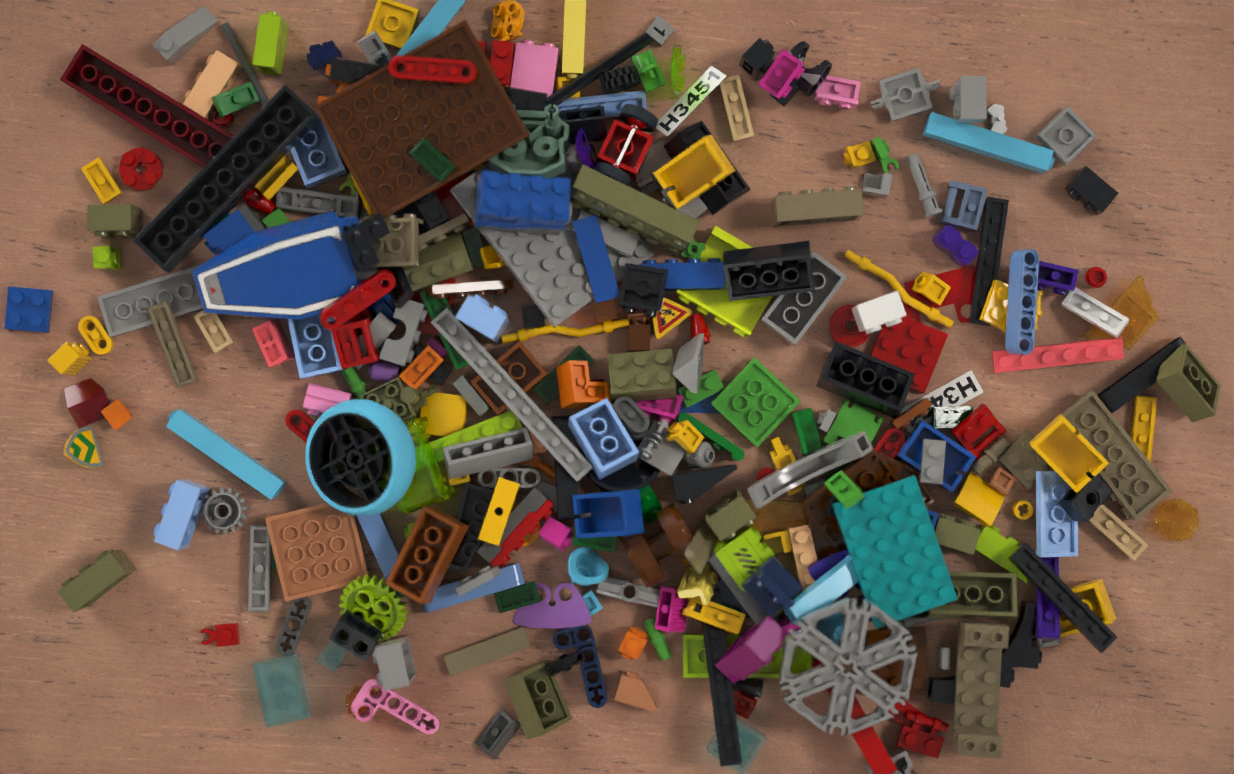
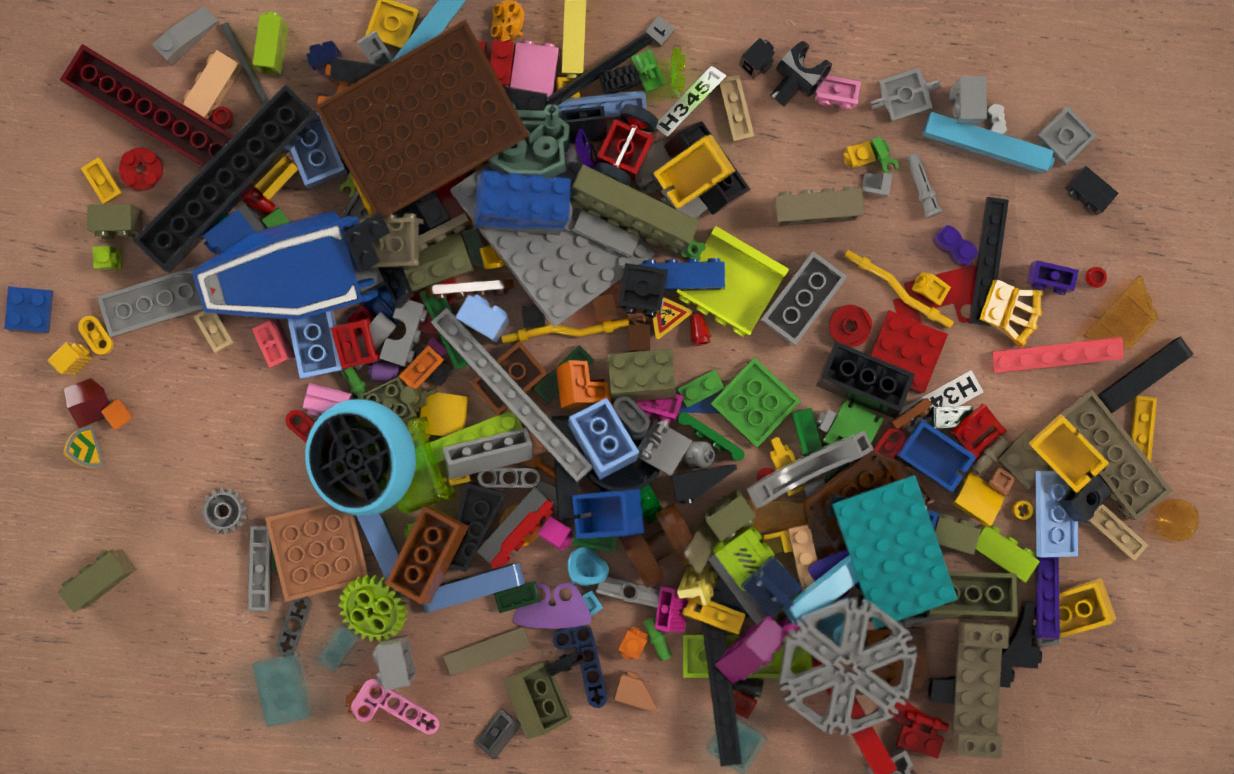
(172, 343): dark tan tile -> none
(180, 514): light blue brick -> none
(224, 635): red plate -> none
(225, 453): medium azure brick -> none
(235, 99): green plate -> none
(317, 201): light grey plate -> none
(357, 299): red plate -> none
(358, 631): black brick -> none
(432, 69): red plate -> none
(432, 160): dark green plate -> none
(470, 583): light grey plate -> none
(471, 395): light grey slope -> none
(495, 524): yellow tile -> none
(596, 258): blue sticker -> none
(686, 435): yellow bracket -> none
(689, 363): light grey slope -> none
(768, 270): black slope -> none
(781, 74): dark pink bracket -> none
(844, 489): bright green plate -> none
(879, 311): white brick -> none
(932, 461): light grey plate -> none
(943, 656): light grey tile -> none
(970, 206): sand blue plate -> none
(1022, 302): medium blue beam -> none
(1062, 597): black plate -> none
(1095, 312): white plate -> none
(1189, 384): olive slope -> none

